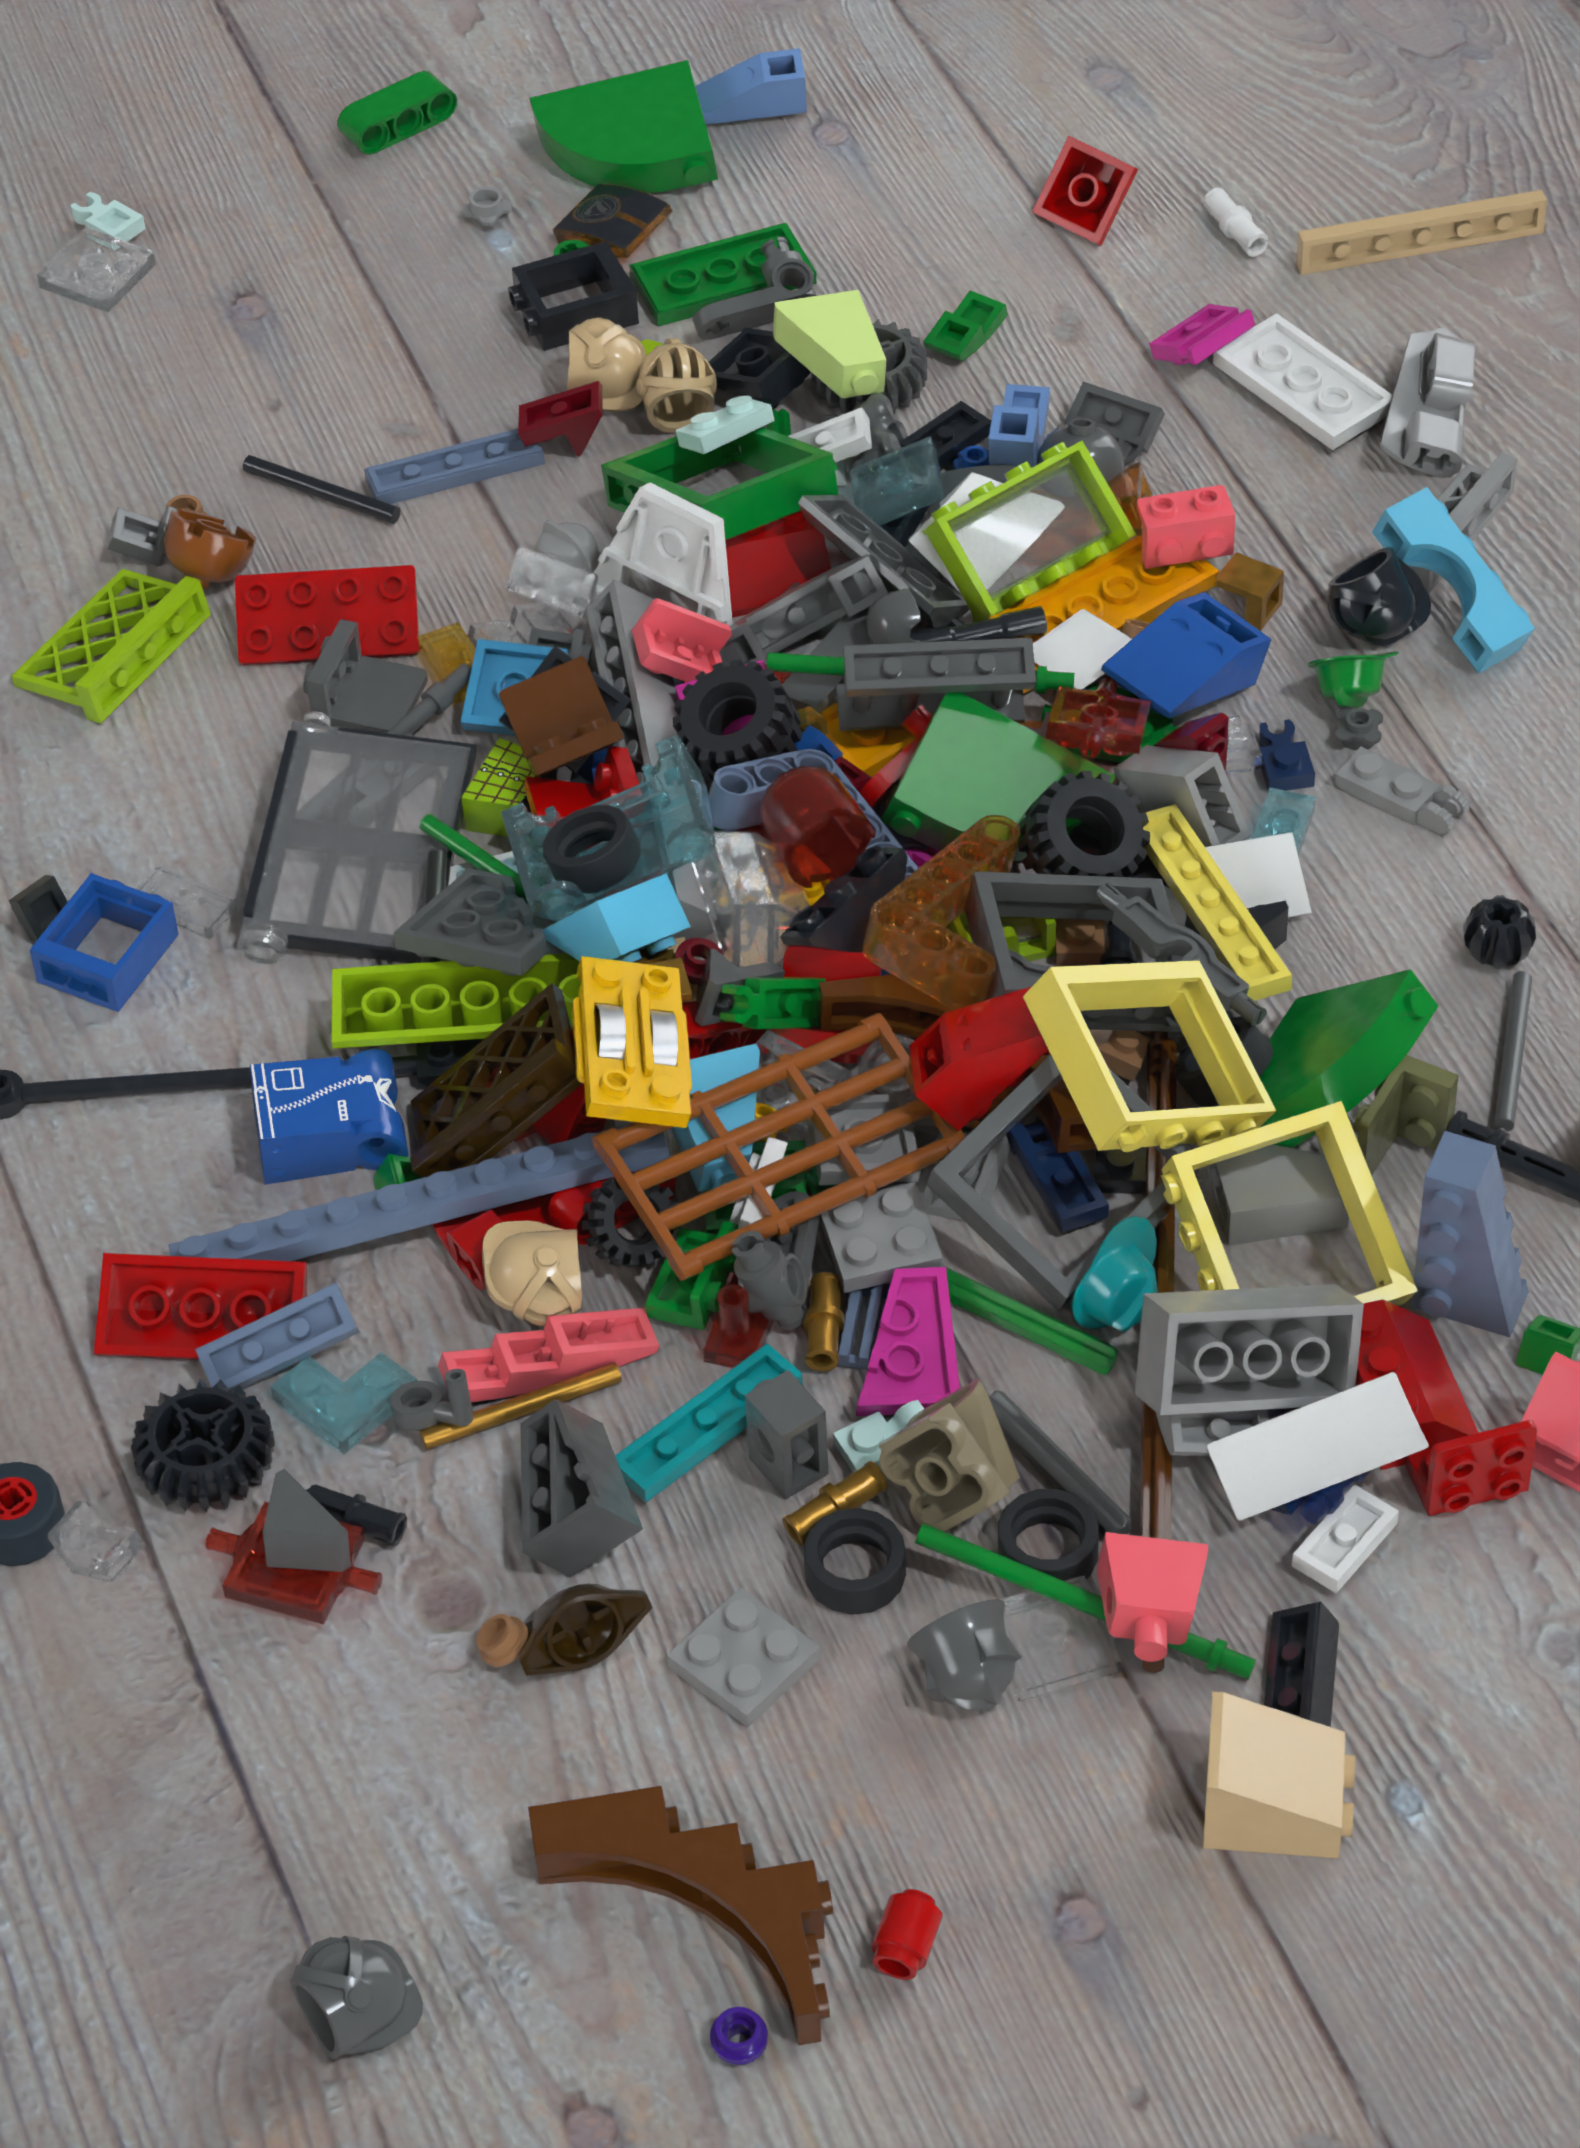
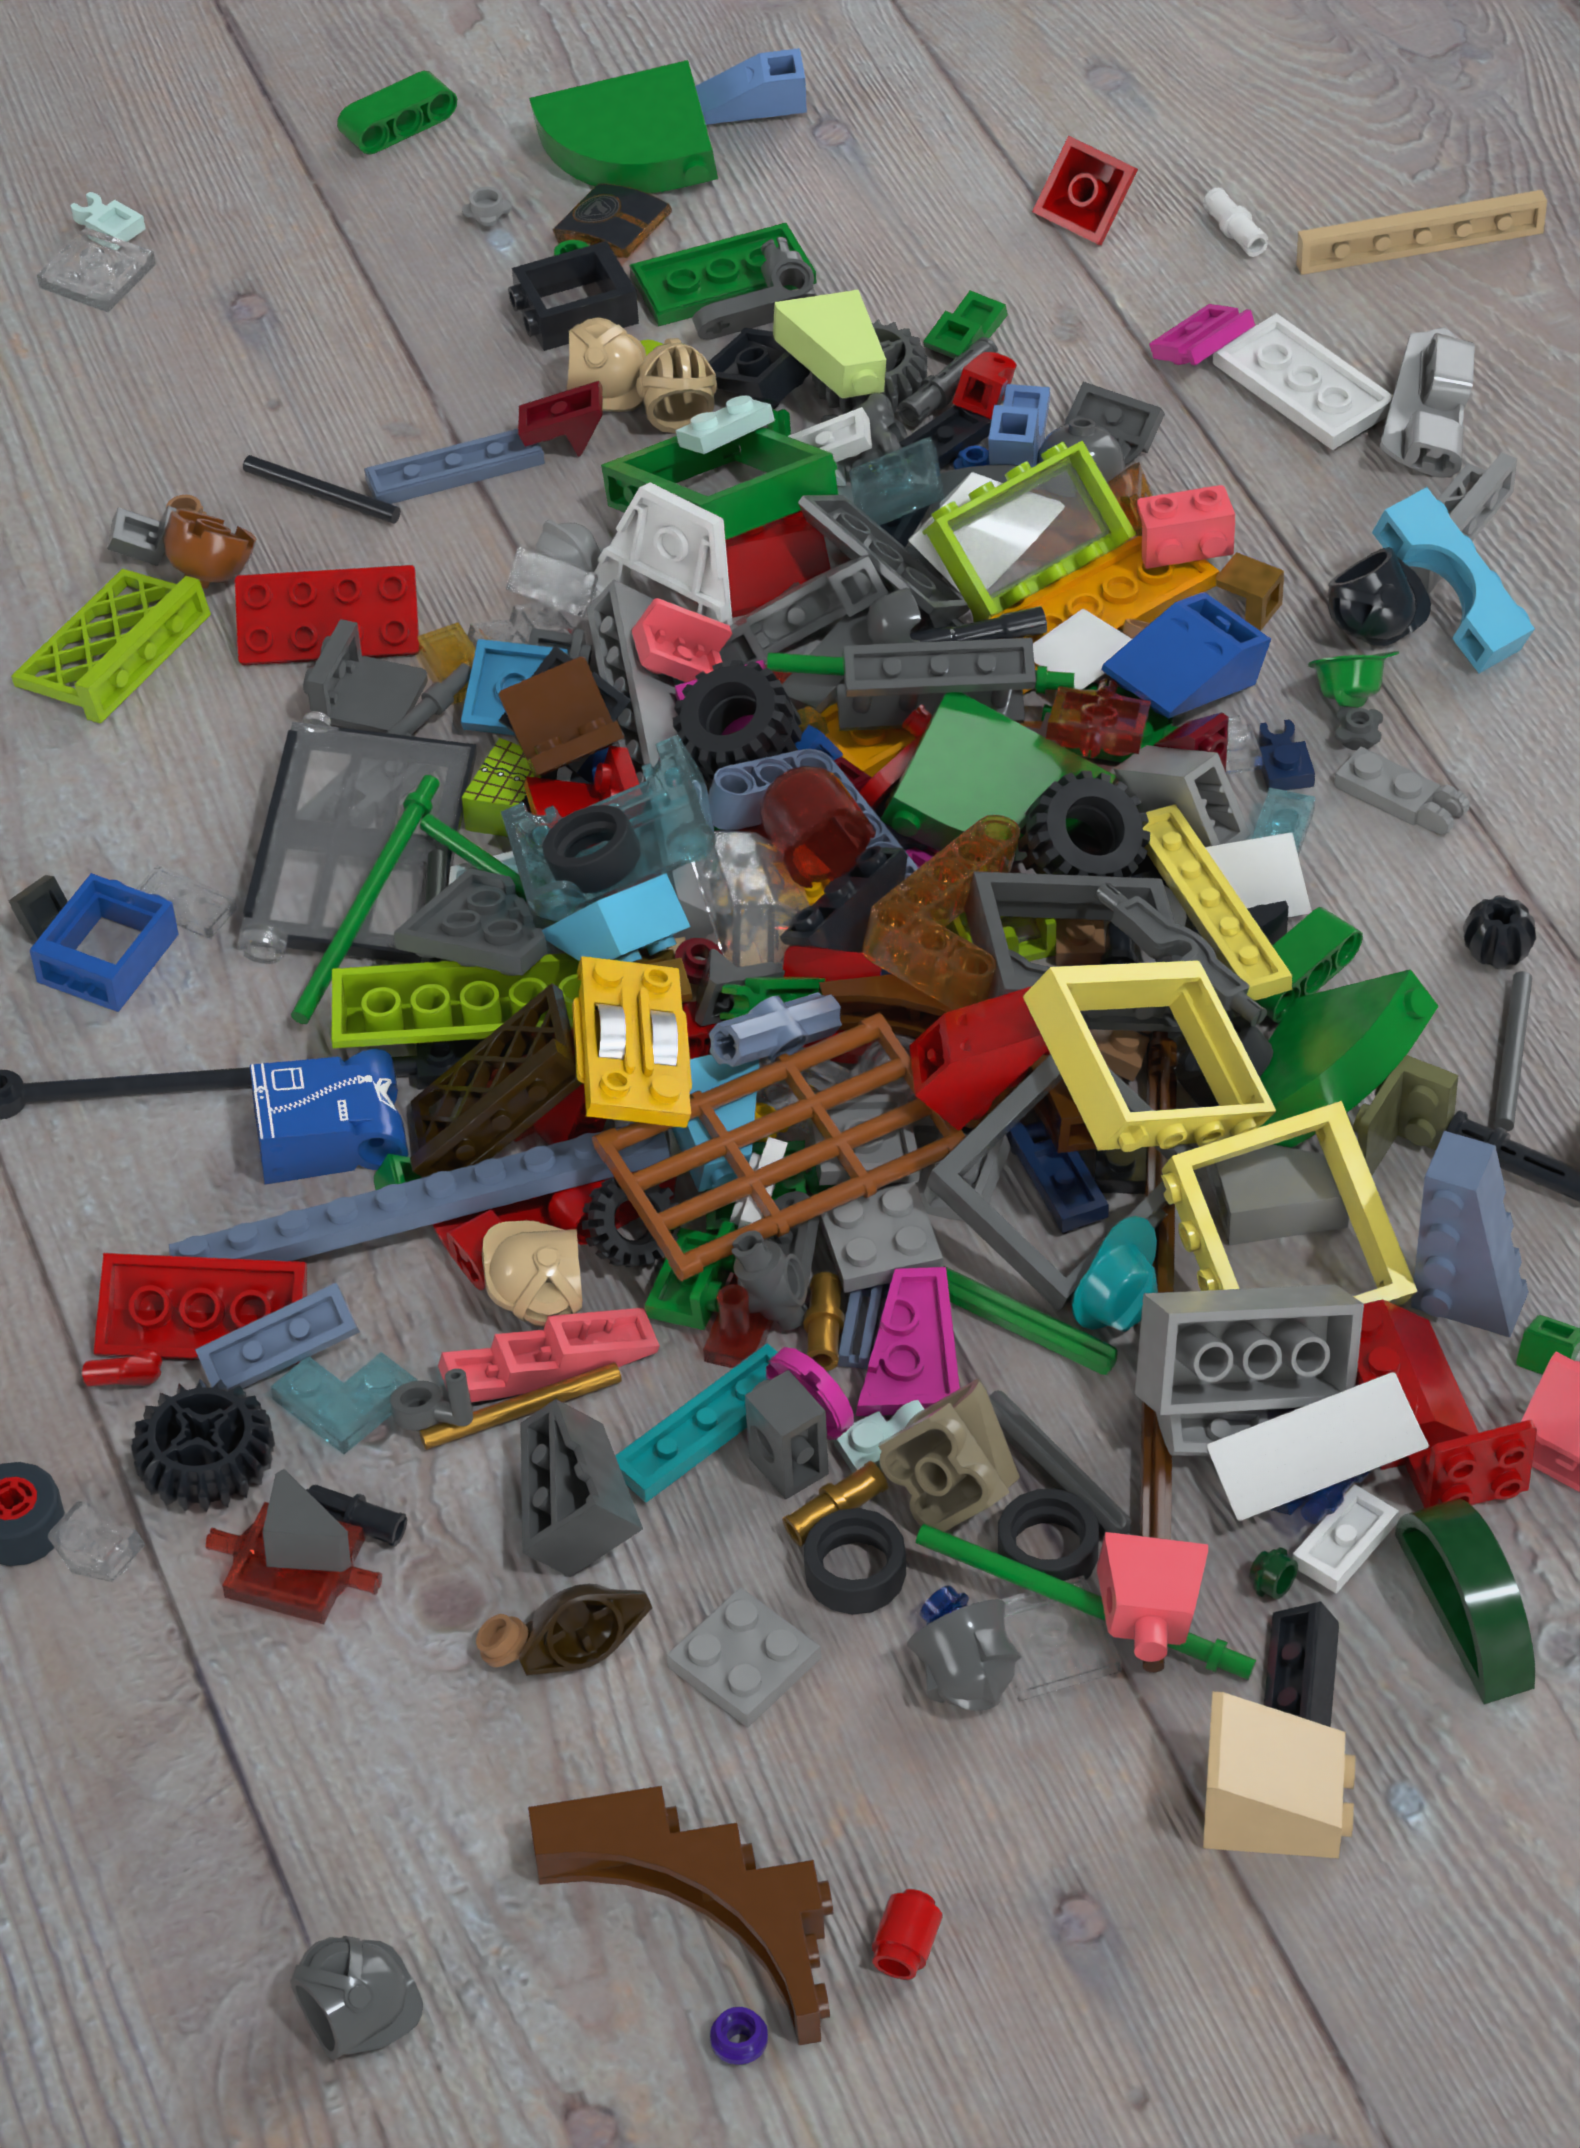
(133, 1371): none -> red arm
(416, 807): none -> green bar
(774, 1029): none -> sand blue piece
(819, 1384): none -> dark pink plate
(938, 390): none -> dark grey pin
(942, 1602): none -> clear blue plate
(984, 383): none -> red leg
(1273, 1573): none -> dark green plate
(1314, 955): none -> green beam
(1472, 1595): none -> dark green window

